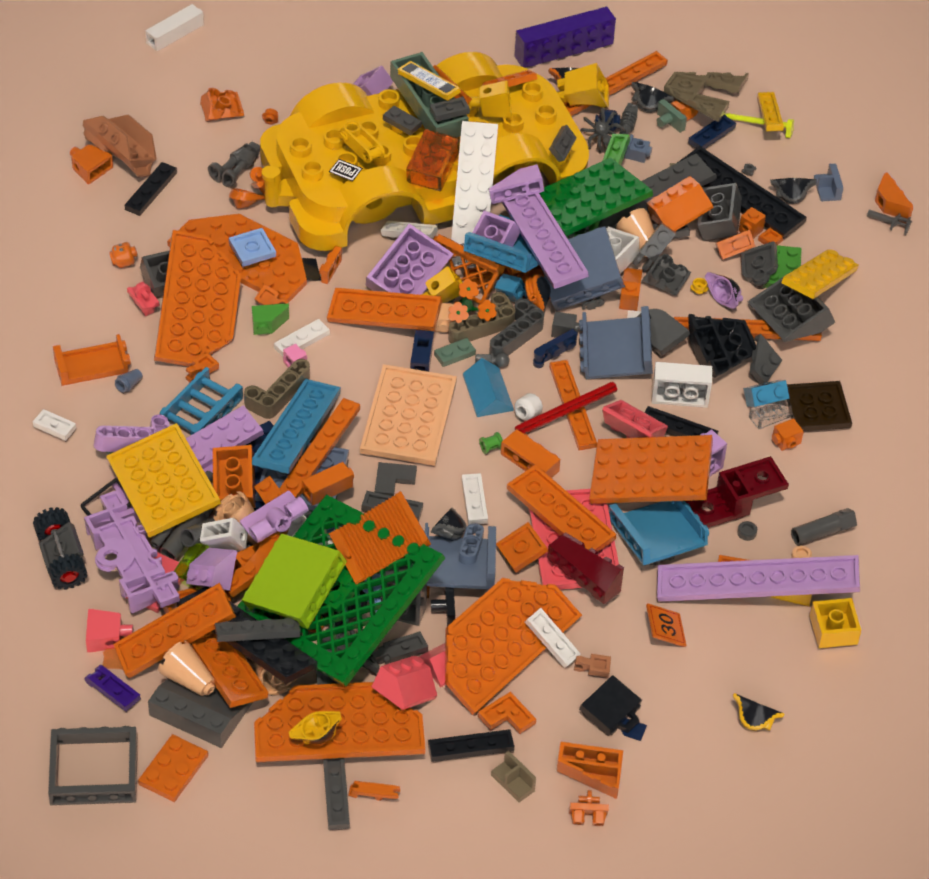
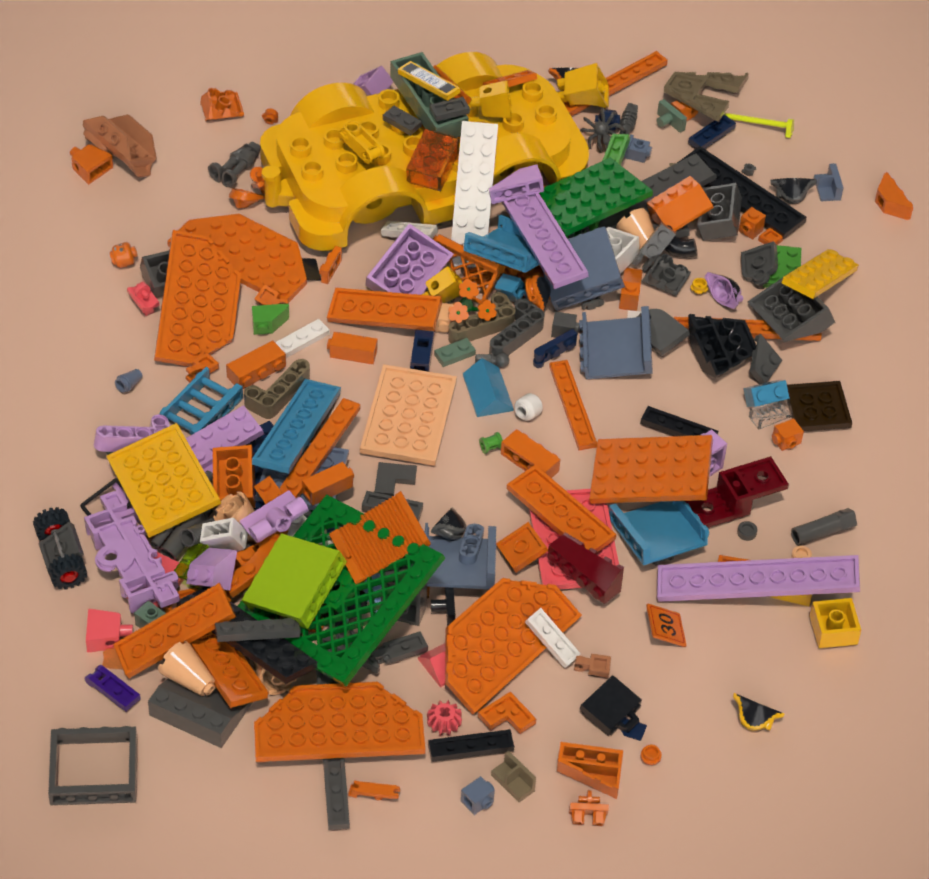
(54, 424): white plate -> none
(91, 362): orange panel -> none
(147, 614): none -> sand green brick
(150, 189): black plate -> none
(173, 768): orange plate -> none
(174, 27): white brick -> none
(252, 247): light blue plate -> none
(256, 365): none -> orange brick
(292, 354): bright pink plate -> none
(316, 727): yellow hat -> none
(345, 170): sticker -> none
(353, 347): none -> orange brick
(406, 682): coral slope -> none
(444, 717): none -> coral gear
(474, 499): white plate -> none
(478, 795): none -> sand blue brick
(497, 228): lavender slope -> none
(562, 143): dark grey plate -> none
(564, 37): dark purple brick -> none
(567, 408): red axle -> none
(632, 421): coral slope -> none
(648, 97): hat -> none
(651, 754): none -> orange plate
(681, 384): white brick -> none
(682, 247): none -> black cylinder
(735, 244): orange plate -> none
(770, 111): yellow tile -> none
(891, 220): dark grey piece -> none

